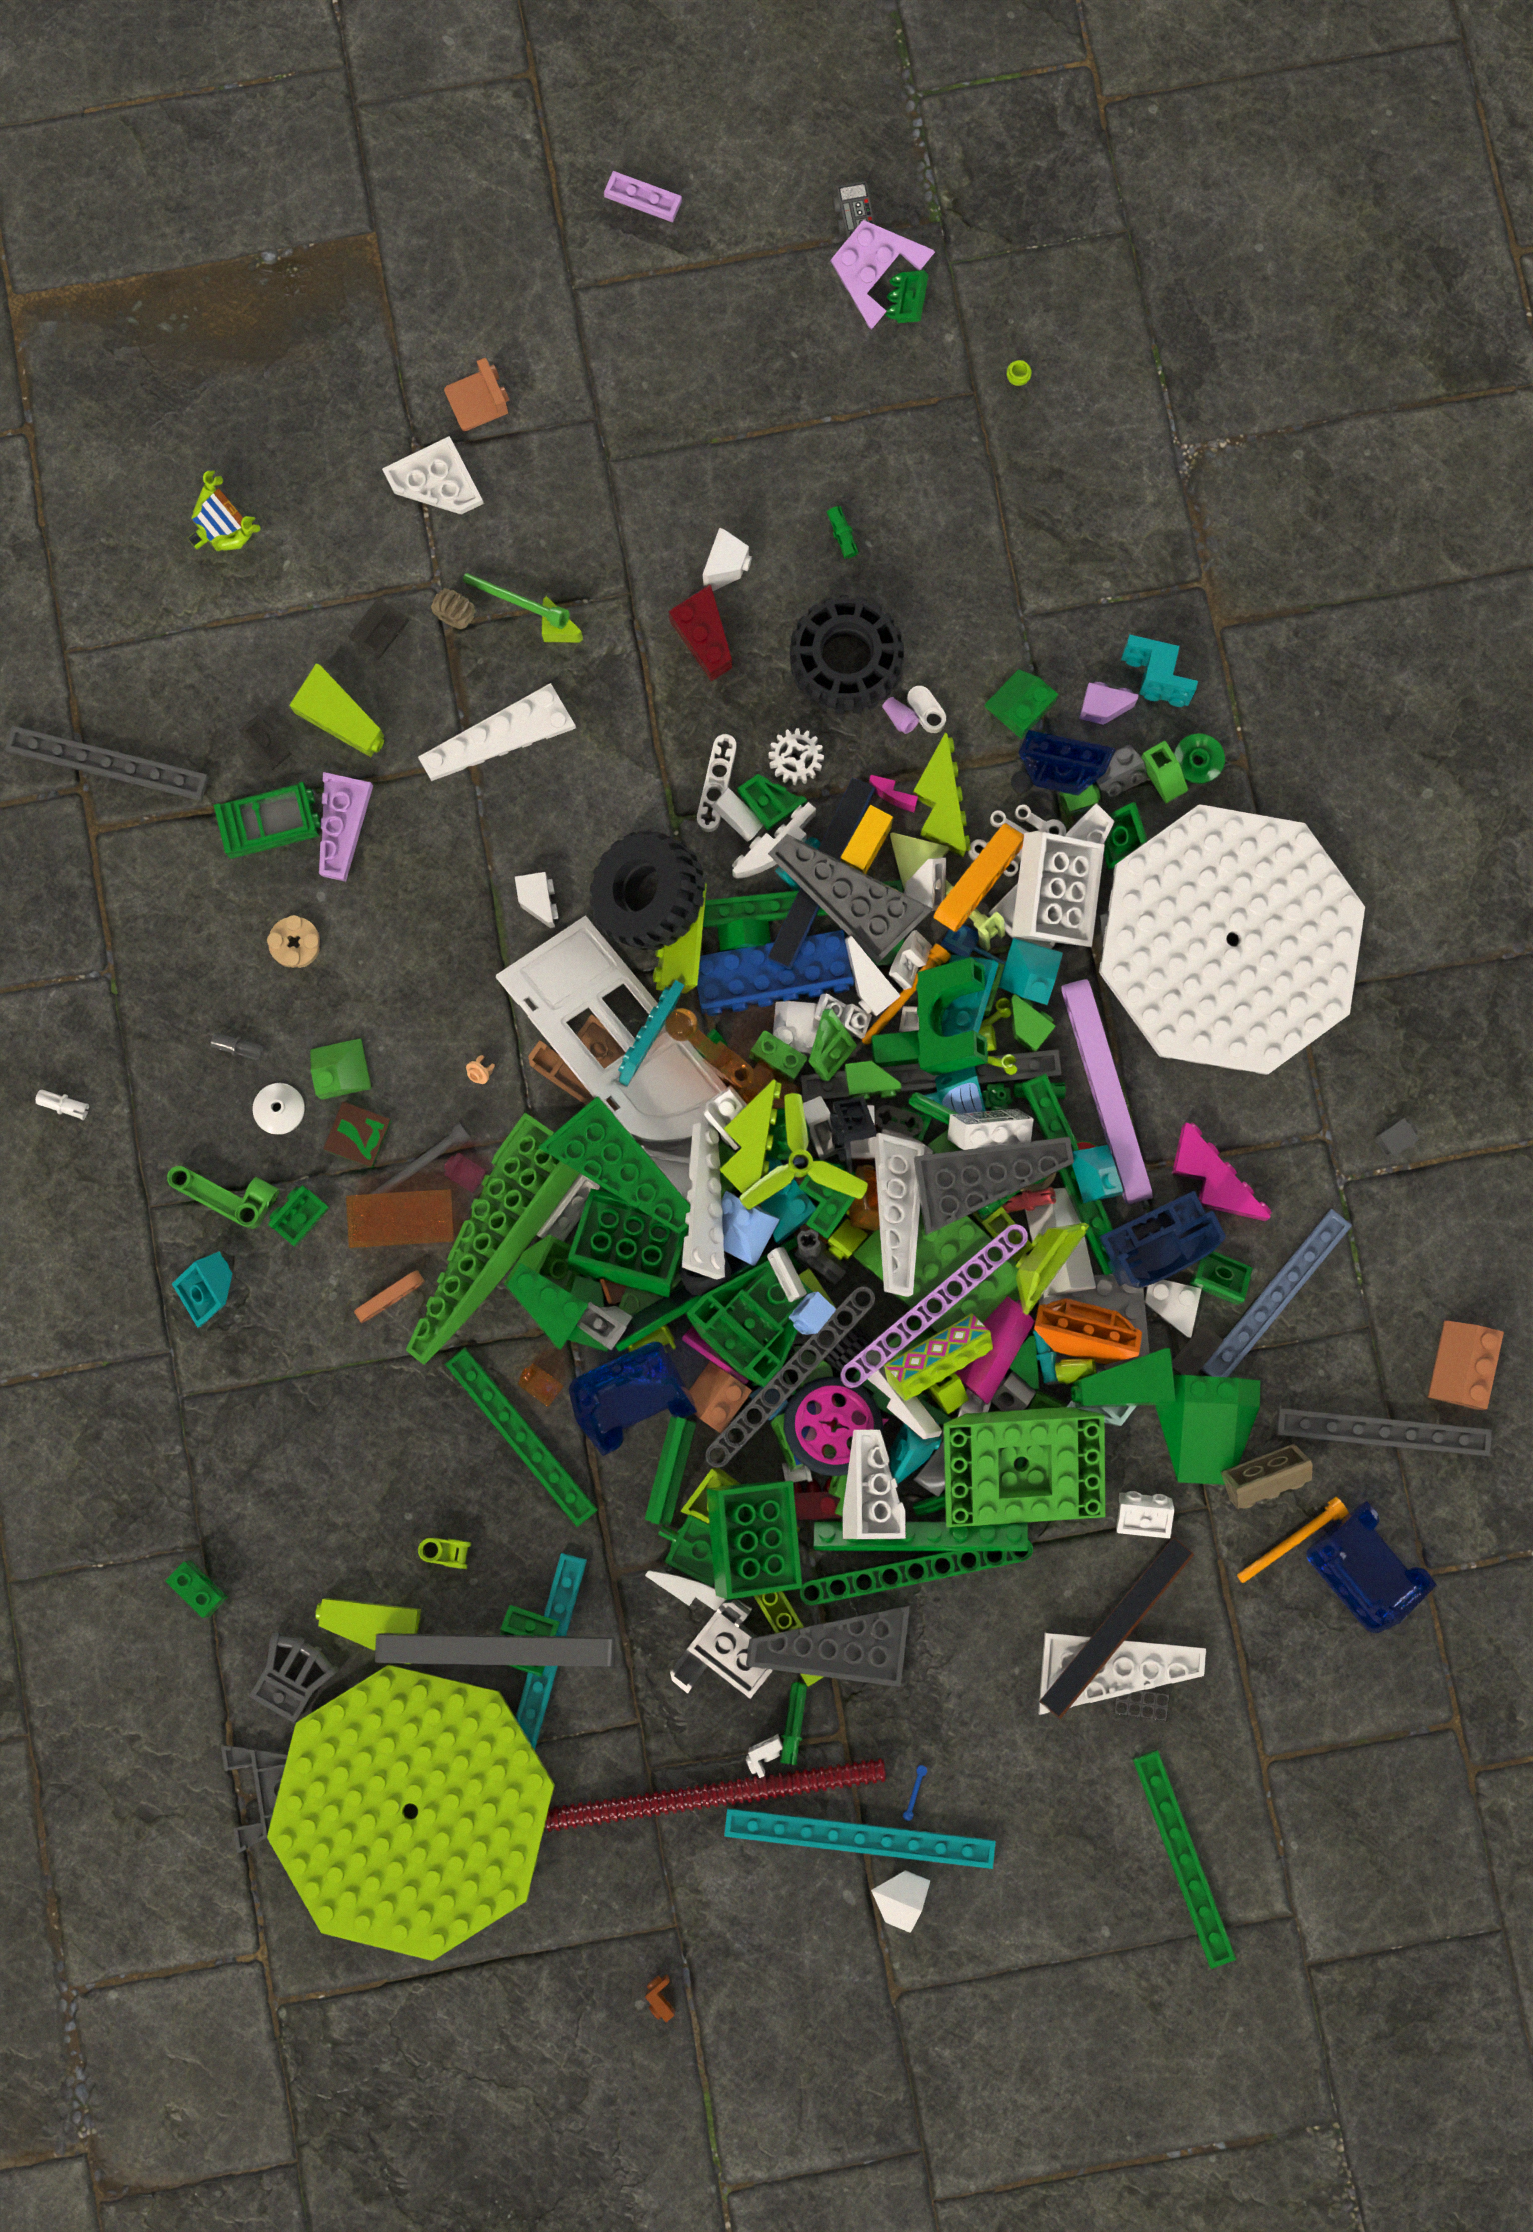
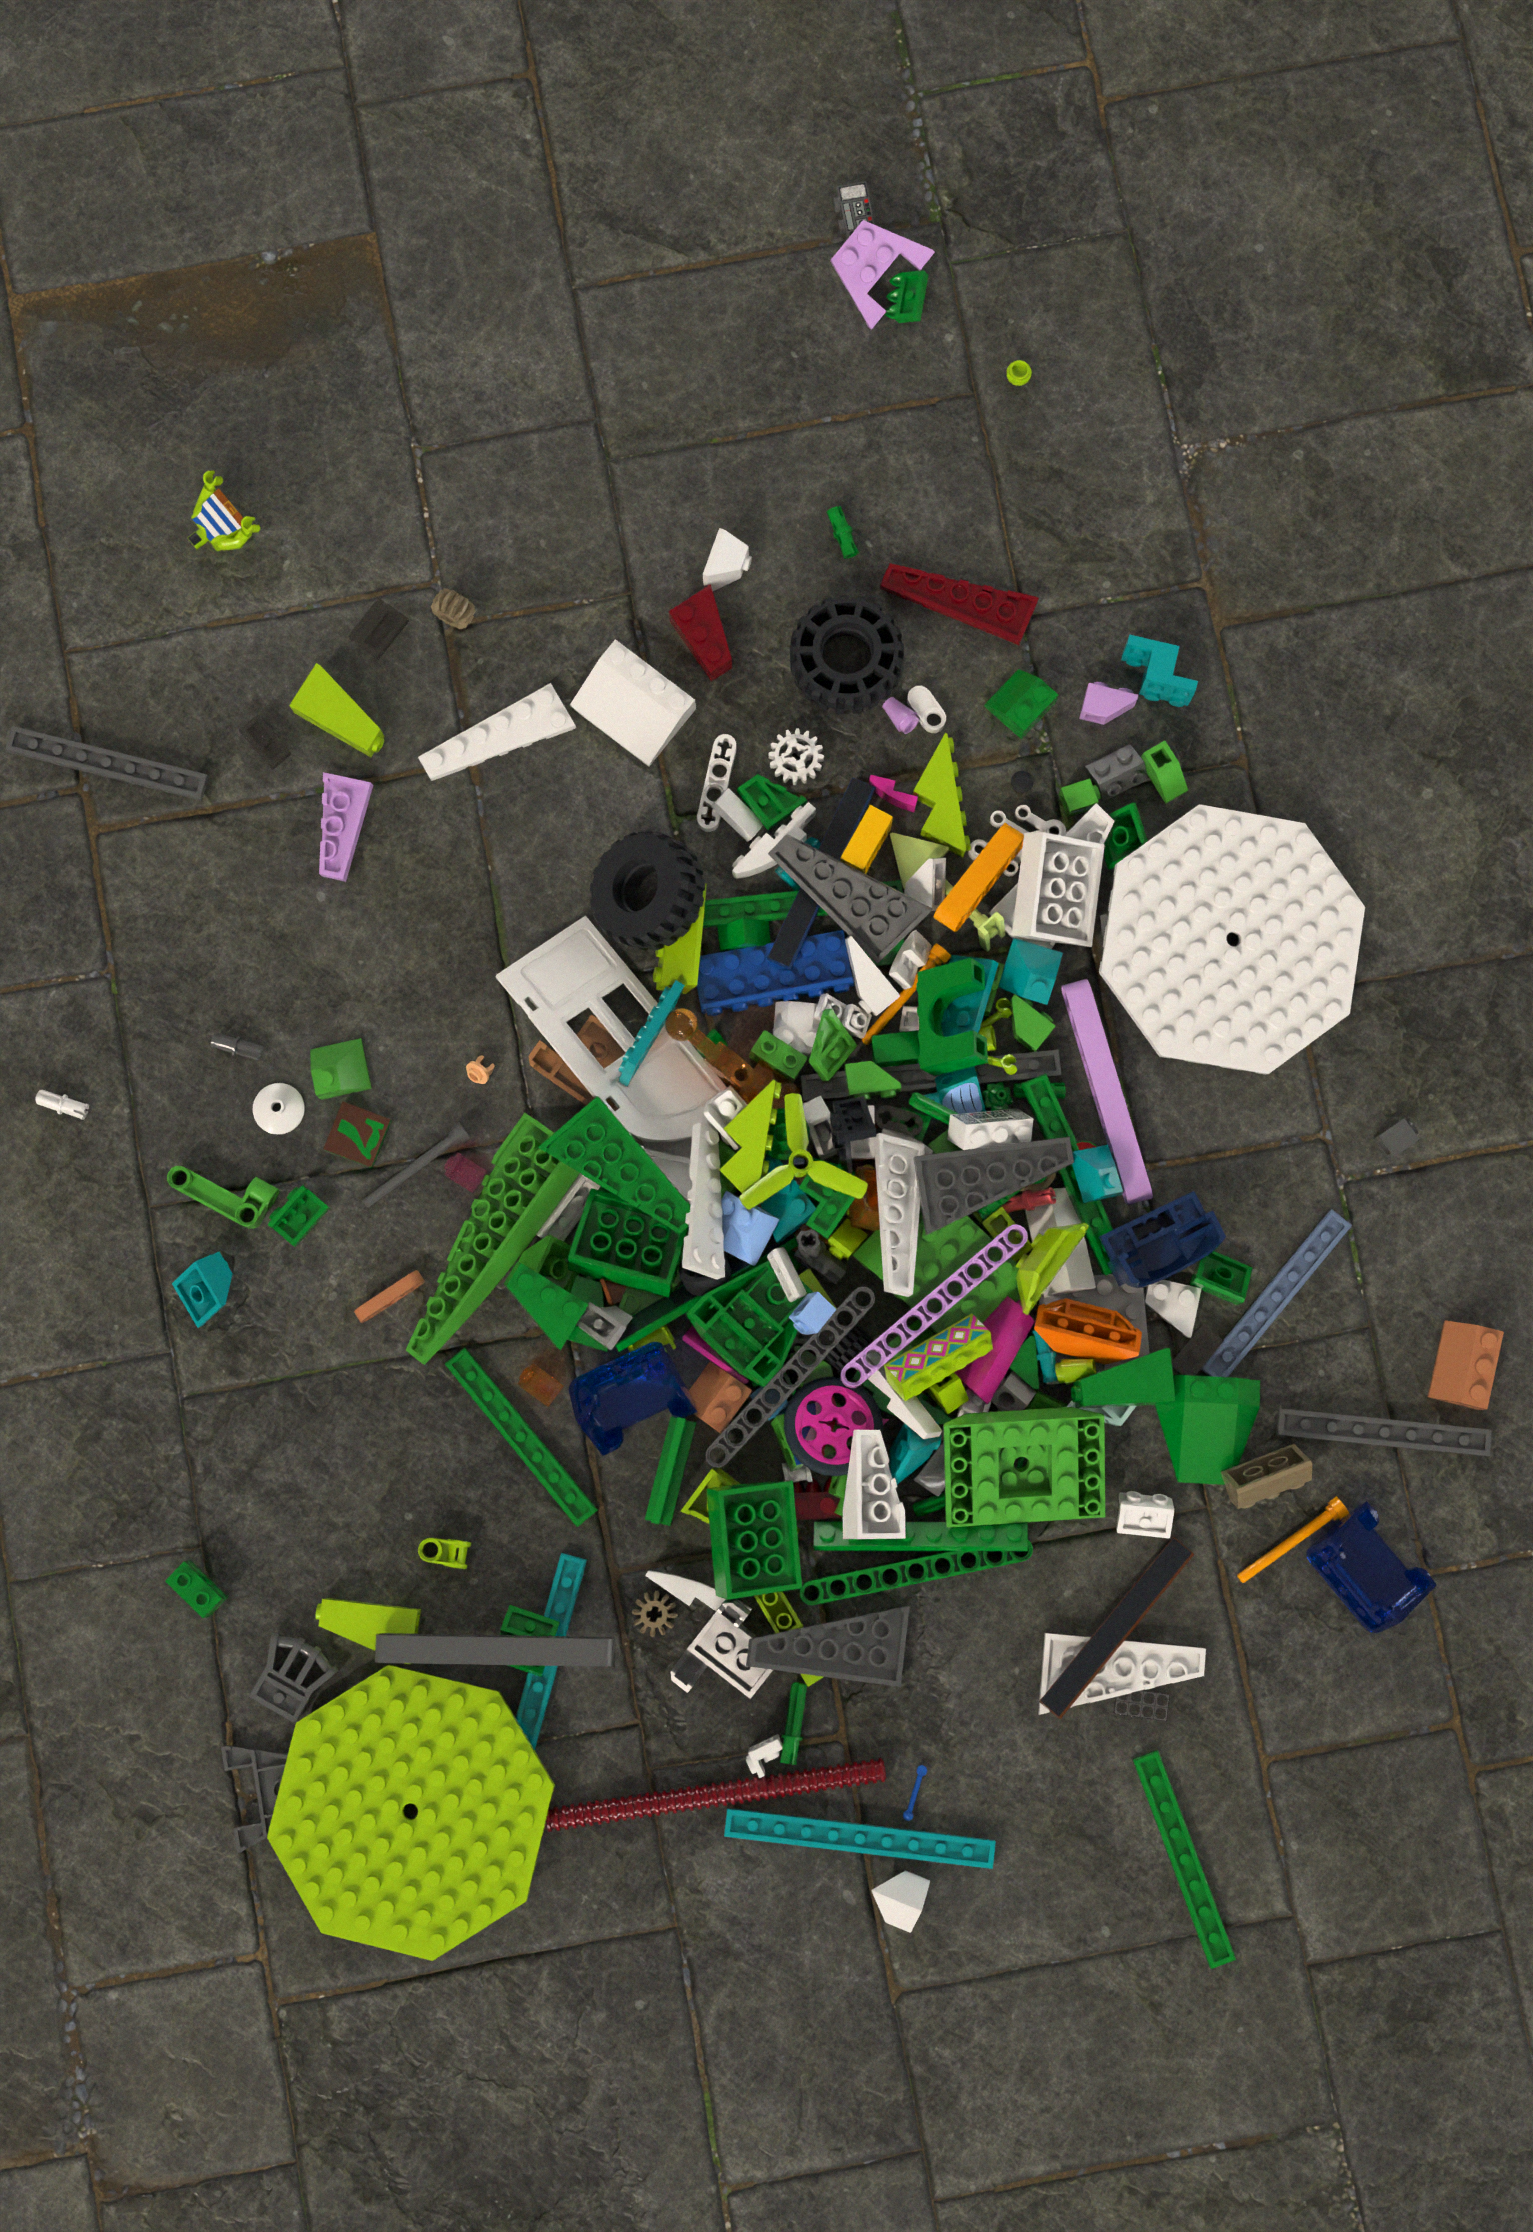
(267, 820): green door -> none
(279, 940): tan plate -> none
(400, 1218): clear orange plate -> none
(435, 478): white plate -> none
(477, 397): nougat bracket -> none
(535, 898): white slope -> none
(556, 616): bright green piece -> none
(569, 633): lime slope -> none
(633, 703): none -> white slope
(643, 196): lavender plate -> none
(659, 2004): dark orange bracket -> none
(660, 1620): none -> dark tan gear
(691, 1549): green plate -> none
(964, 942): piece -> none
(979, 606): none -> dark red wing
(1063, 762): clear blue wedge -> none
(1206, 749): green dish -> none
(1219, 1186): dark pink slope -> none

